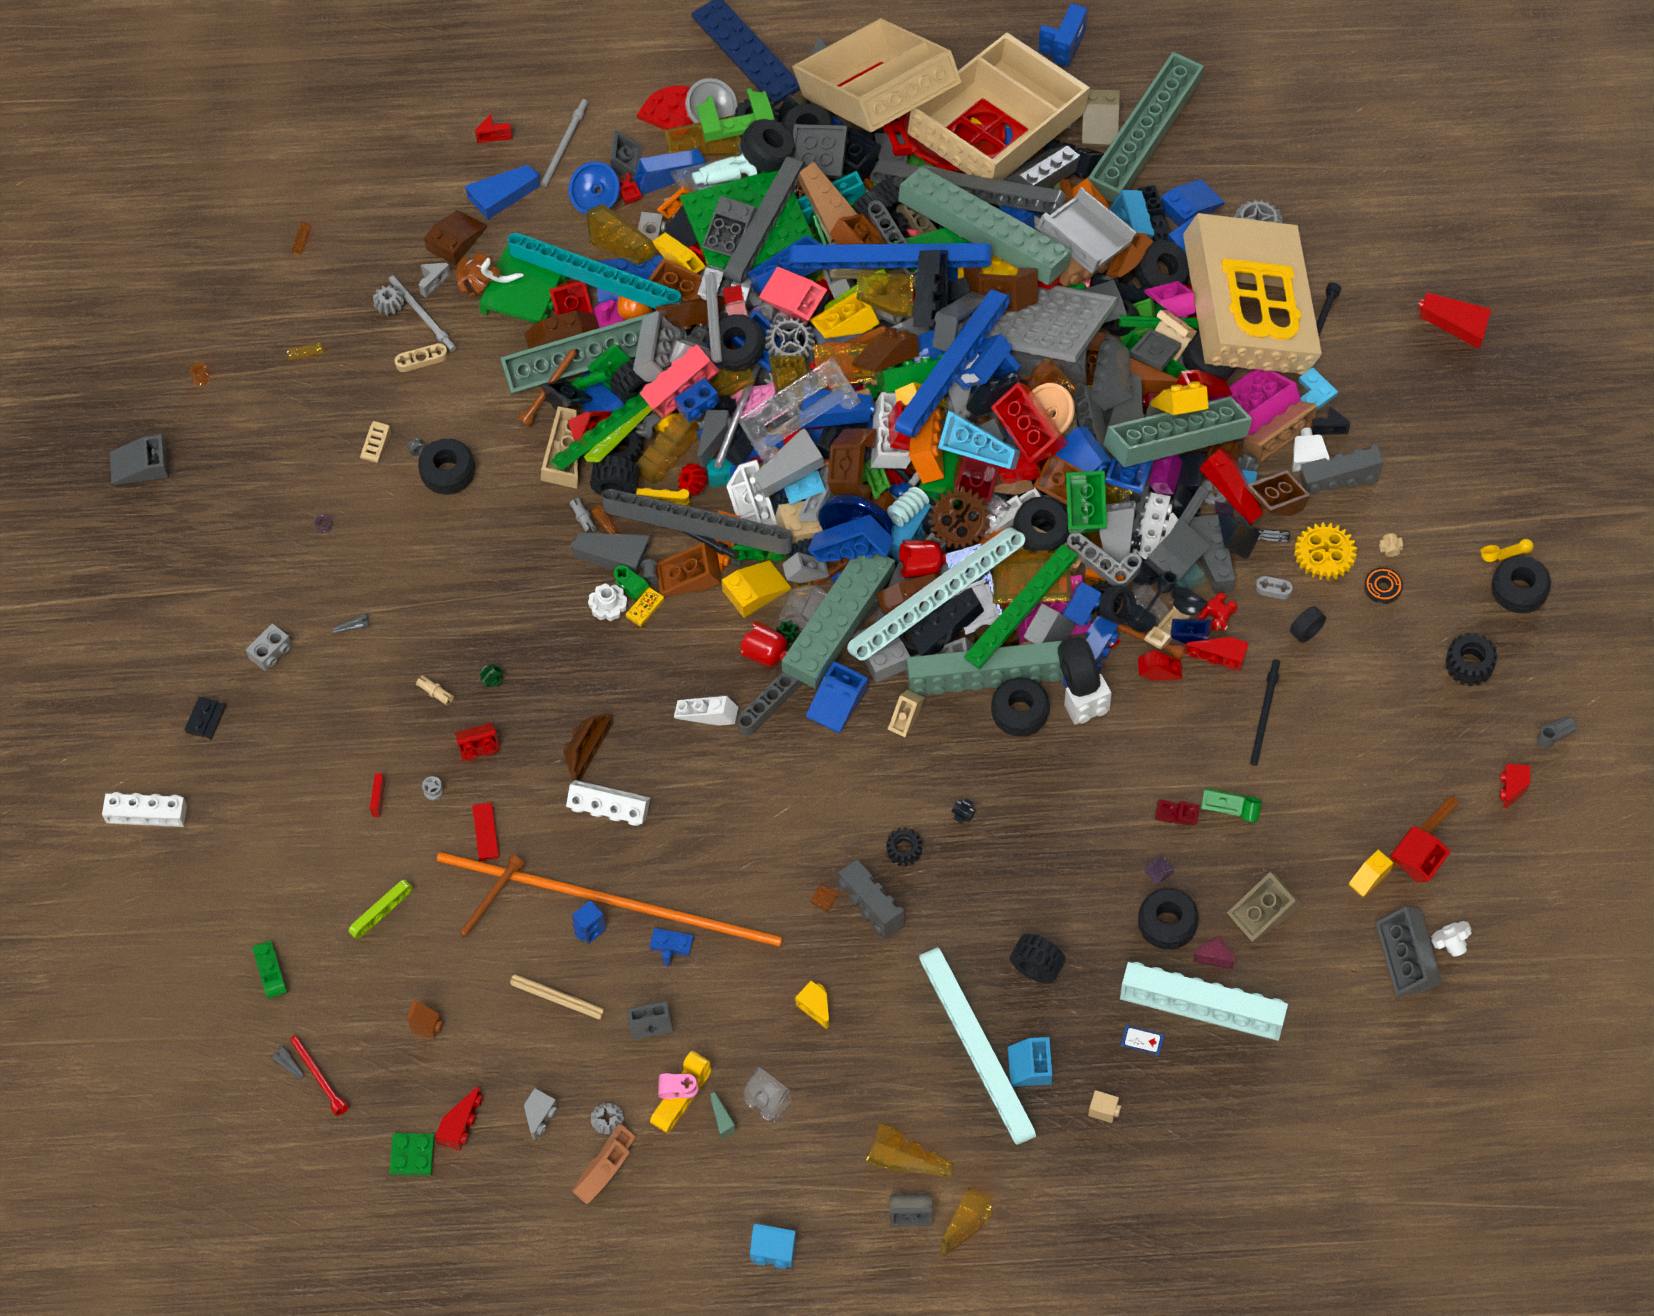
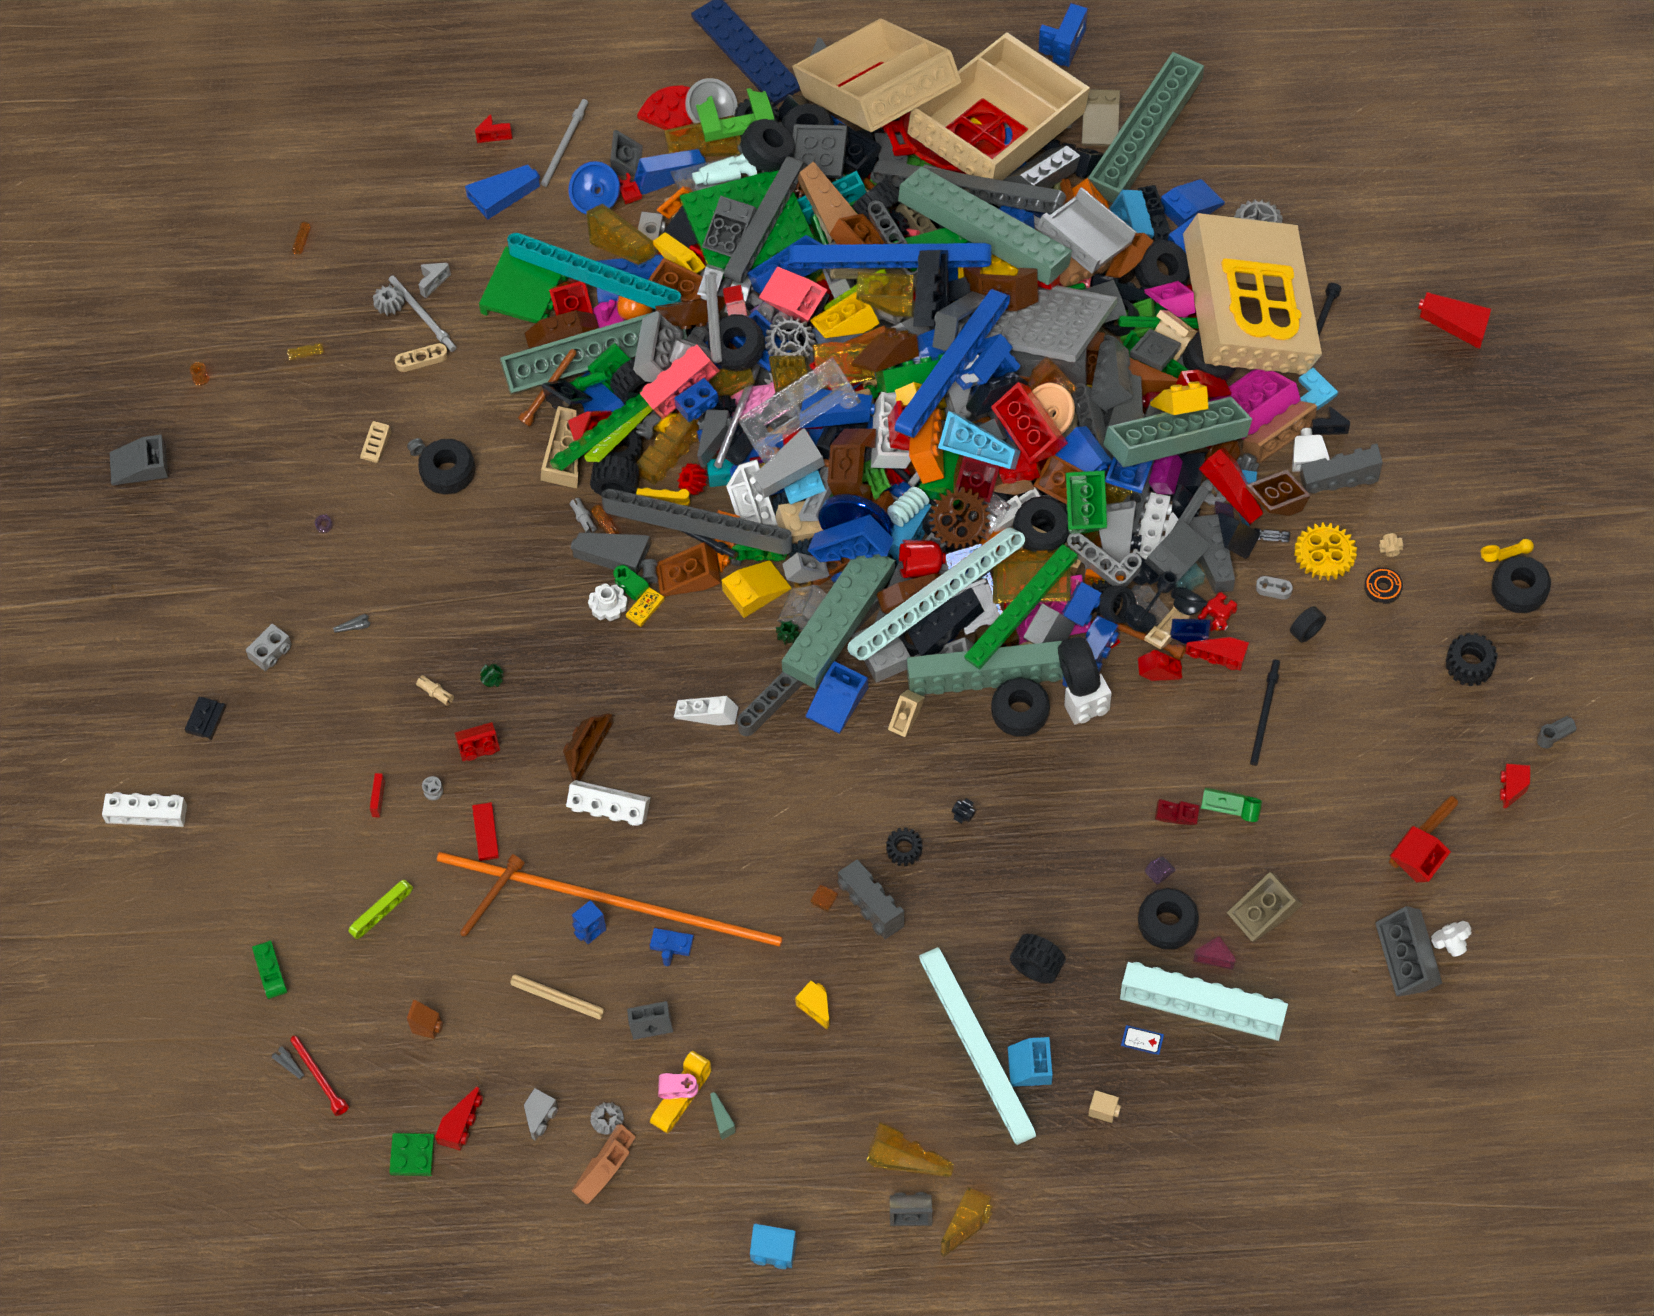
(453, 236): reddish brown slope -> none
(479, 273): dark orange helmet -> none
(764, 645): red cylinder -> none
(767, 1095): clear slope -> none
(1371, 873): yellow slope -> none

